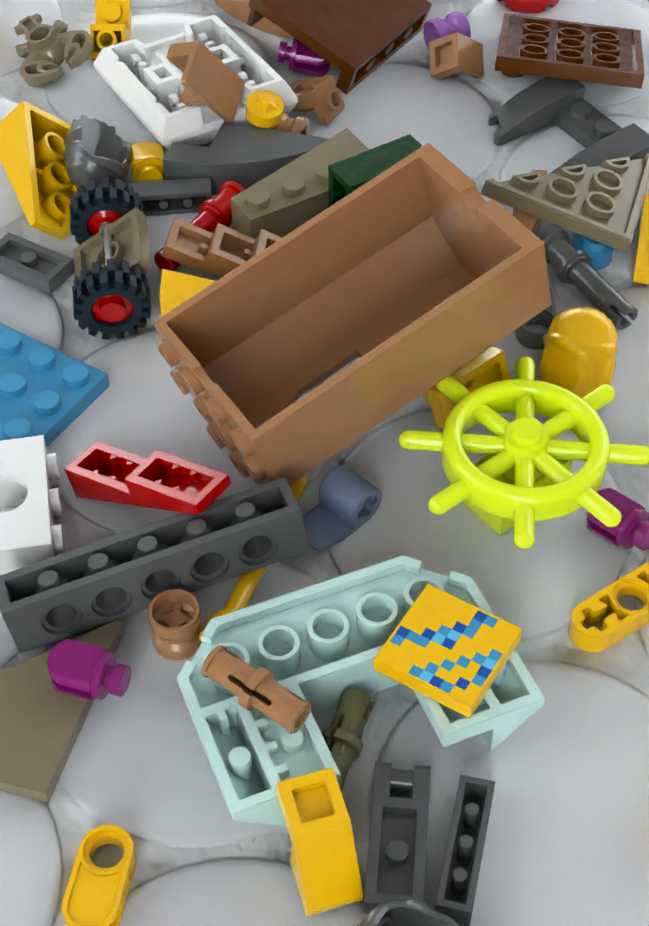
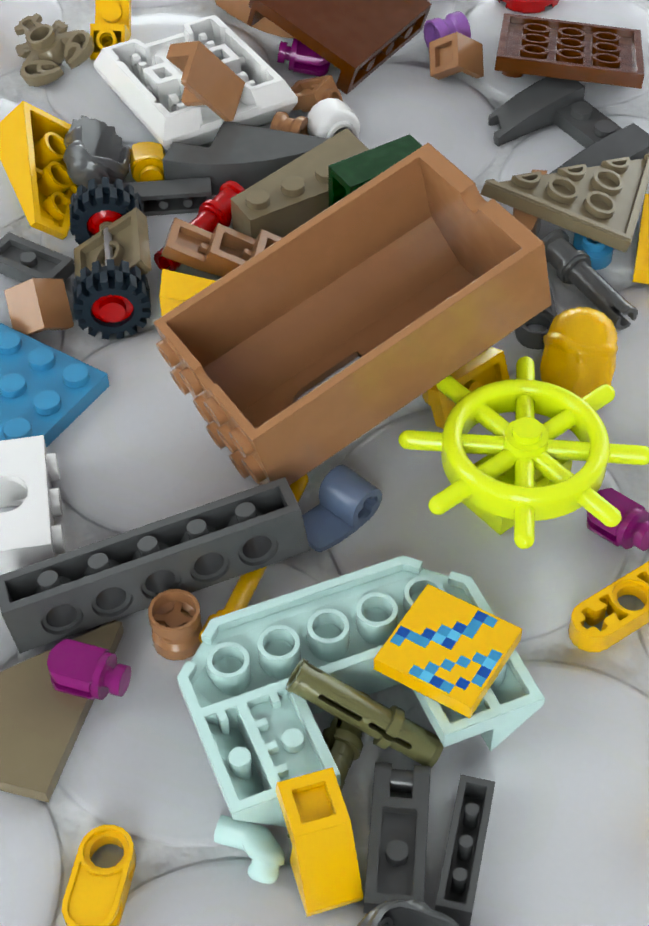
(39, 306): none -> medium nougat panel
(150, 482): red slope -> none
(256, 689): medium nougat pin -> none
(257, 843): none -> light aqua arm
(264, 109): yellow tile -> none
(330, 118): none -> white head
(384, 724): none -> olive pin

